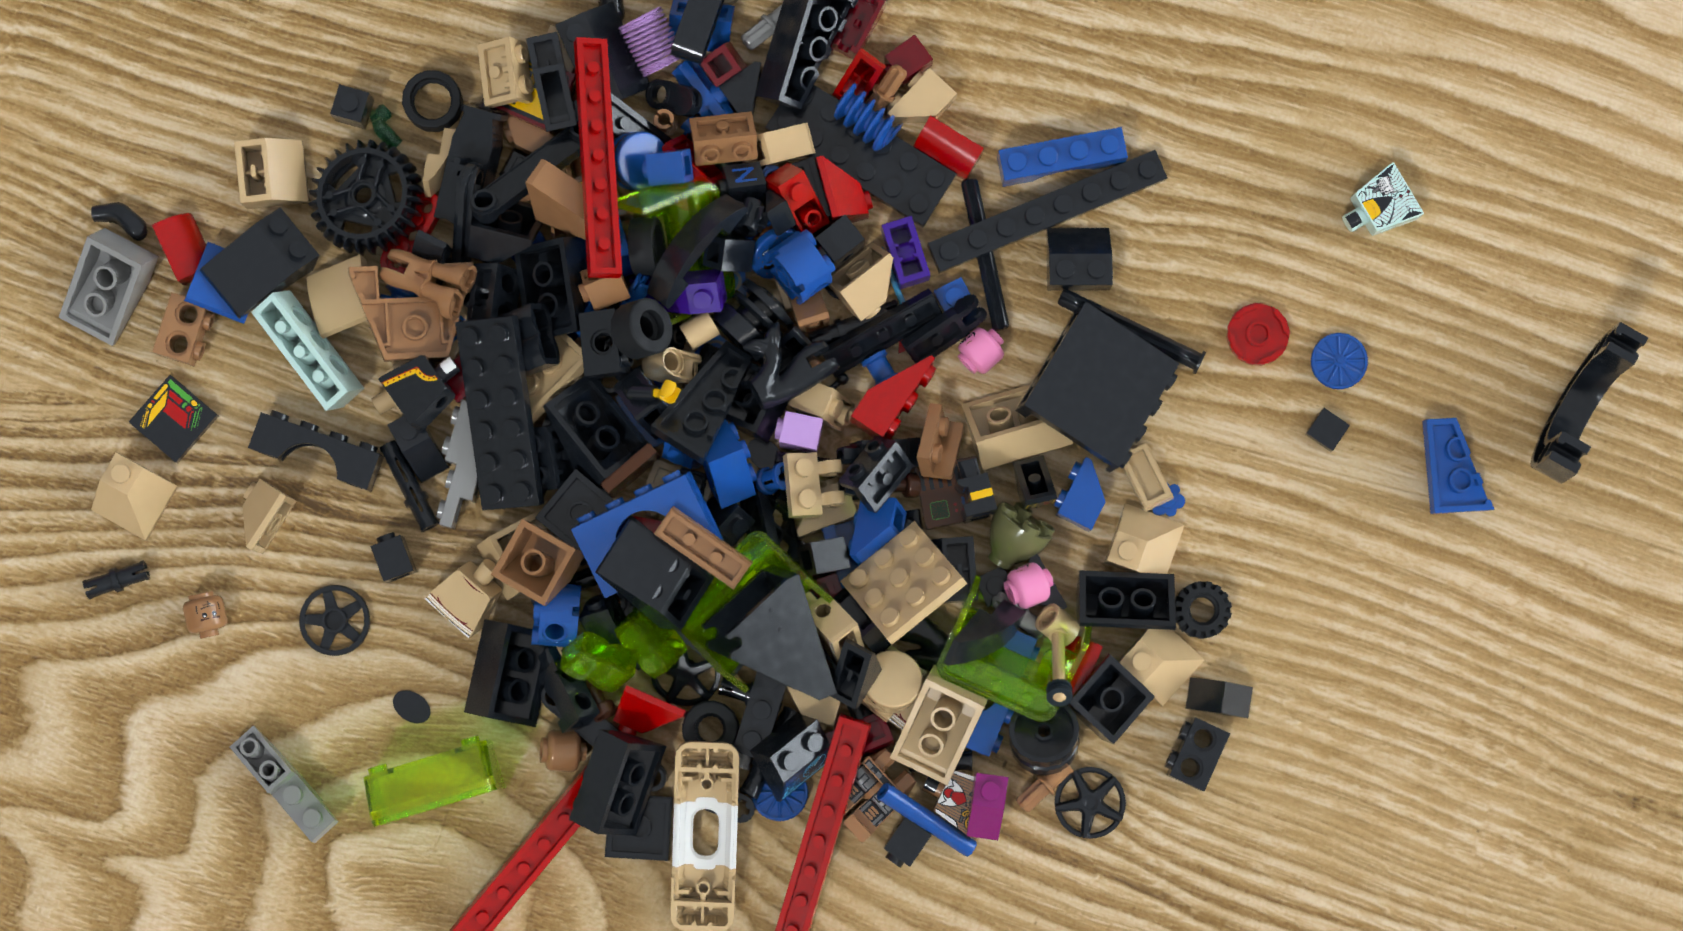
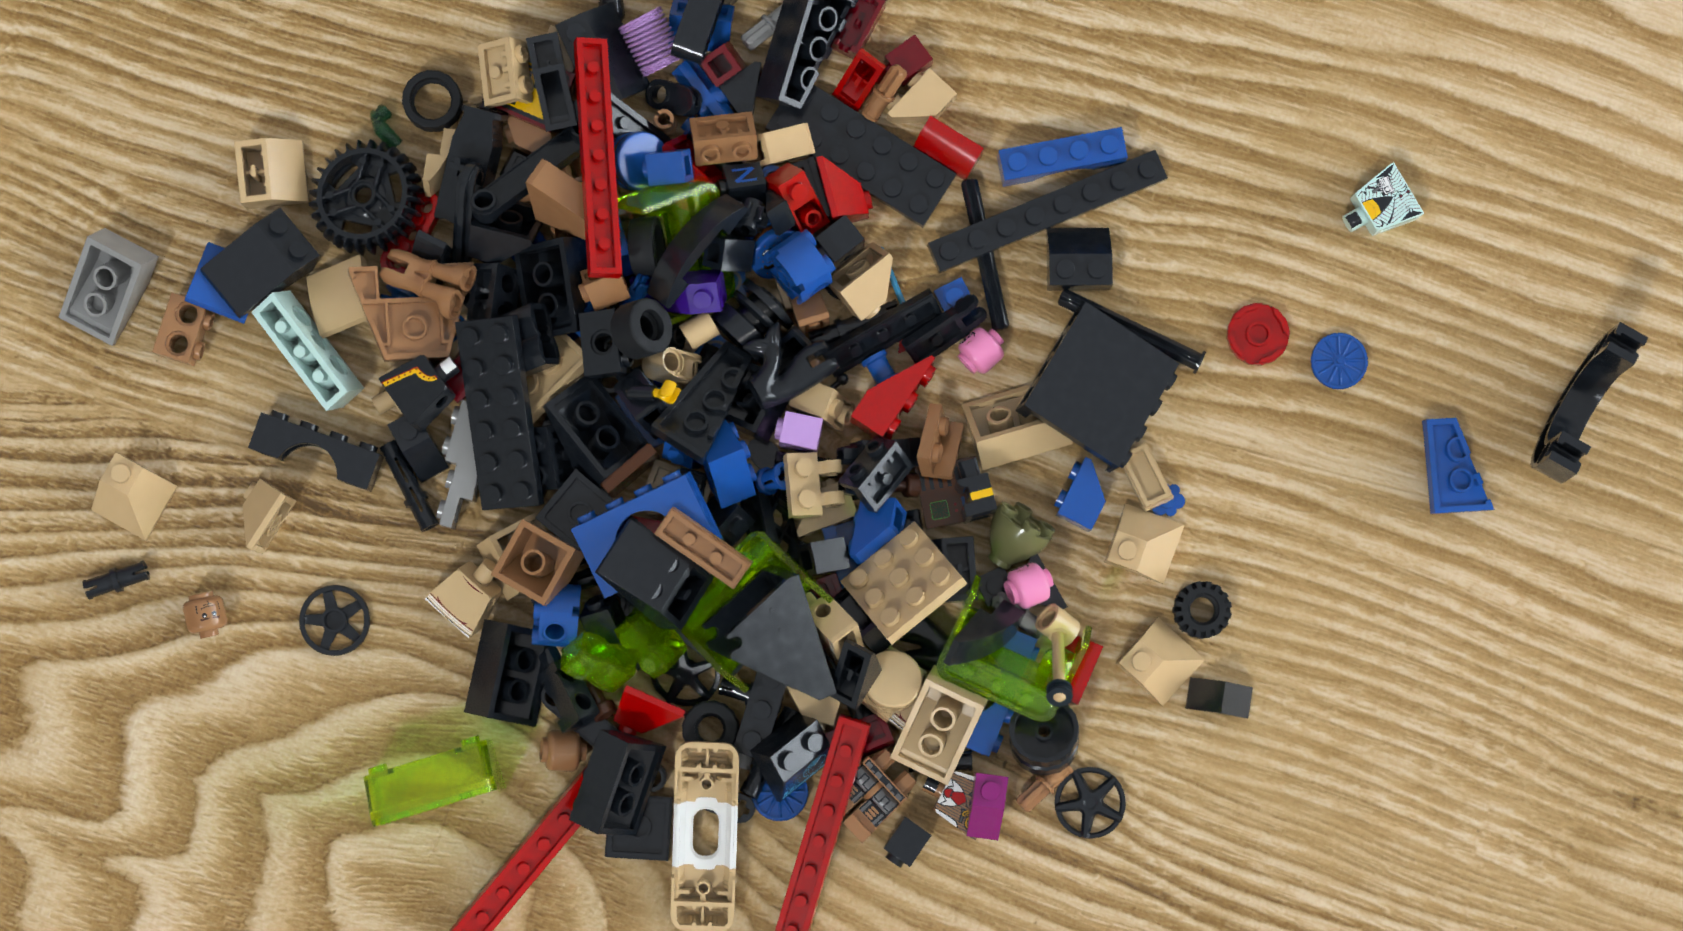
(123, 216): black arm -> none
(173, 419): tile -> none
(181, 244): red brick -> none
(284, 784): light grey slope -> none
(352, 106): black brick -> none
(393, 557): black brick -> none
(411, 706): black sticker -> none
(866, 119): blue piece -> none
(907, 253): dark purple brick -> none
(926, 819): blue piece -> none
(1034, 482): black slope -> none
(1110, 700): black slope -> none
(1126, 600): black slope -> none
(1205, 758): black brick -> none
(1327, 429): black tile -> none

